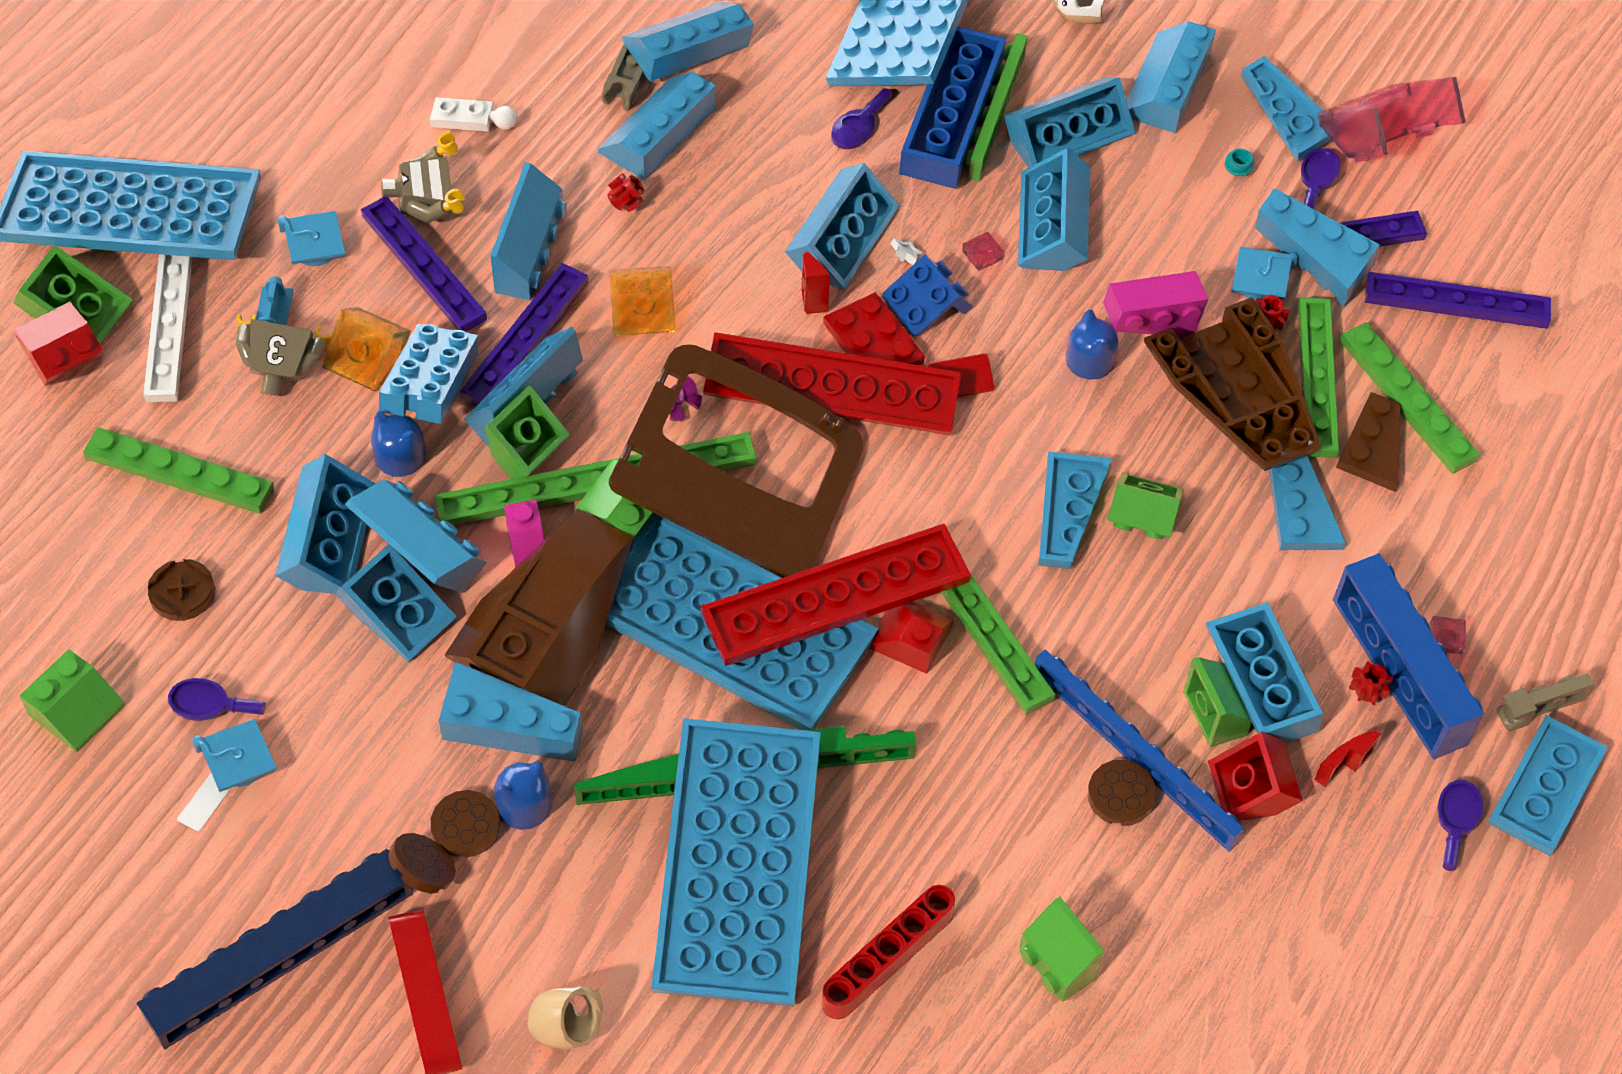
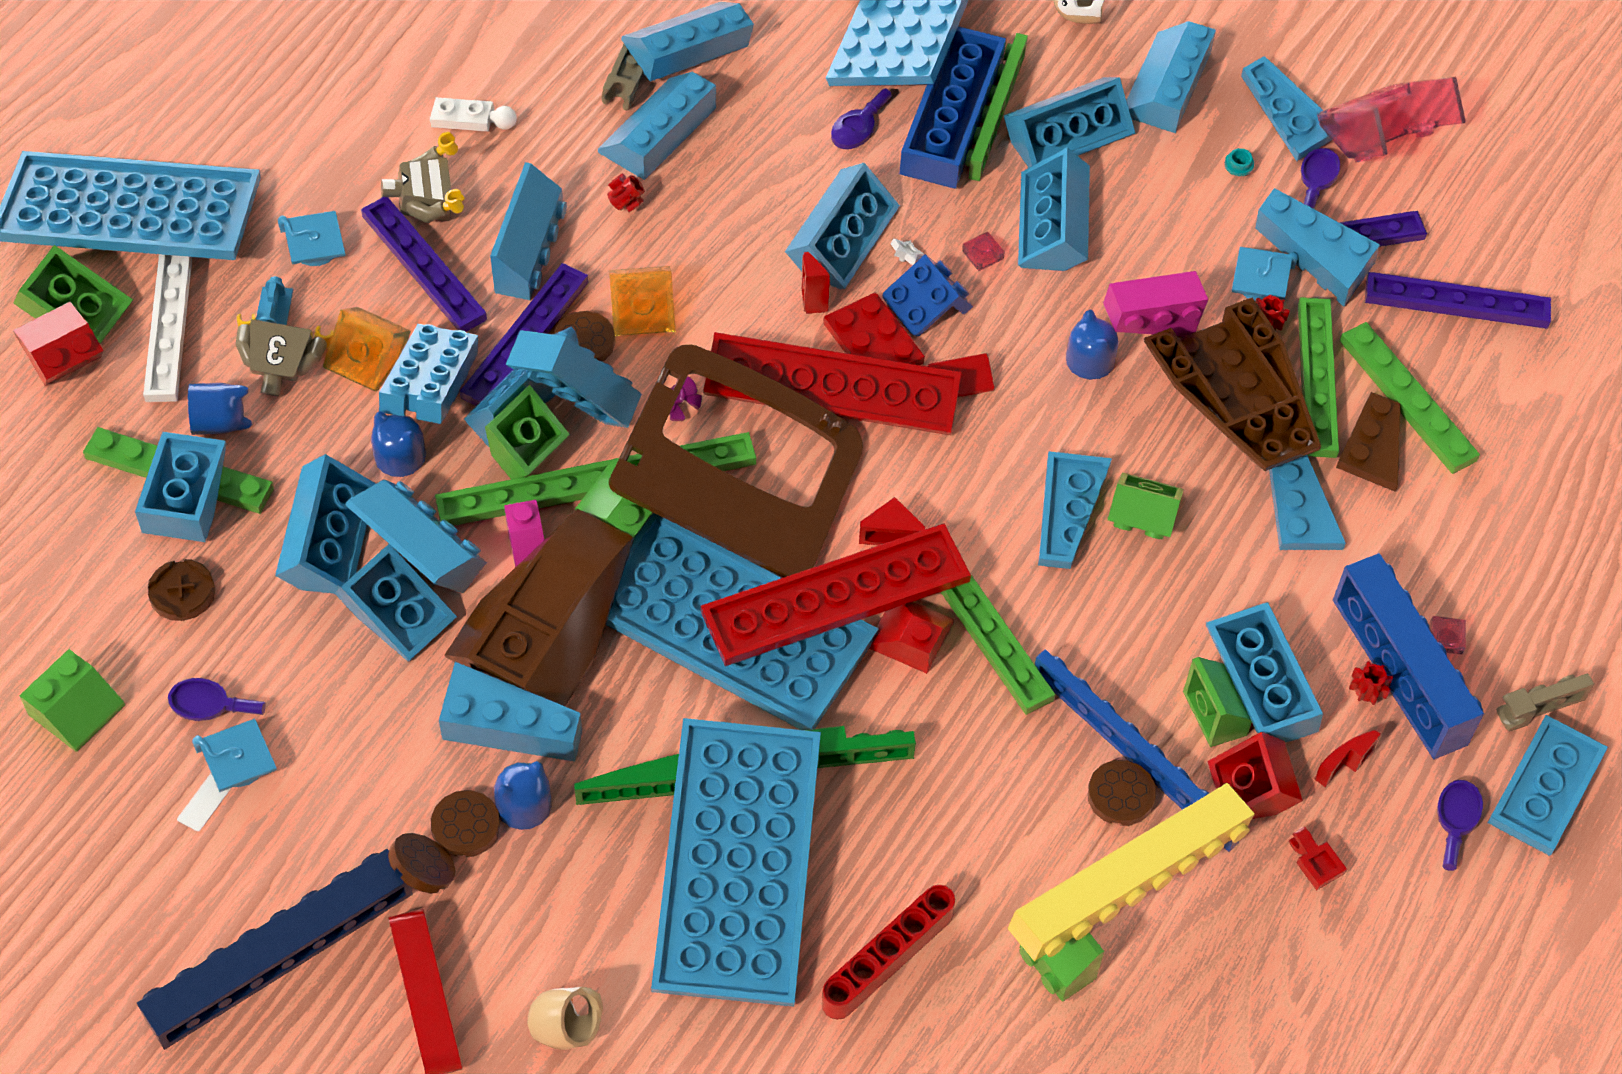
(181, 487): none -> dark azure slope
(216, 408): none -> blue piece
(575, 376): none -> dark azure wedge
(592, 332): none -> reddish brown tile
(888, 524): none -> red slope
(1130, 872): none -> light yellow brick
(1317, 862): none -> red plate

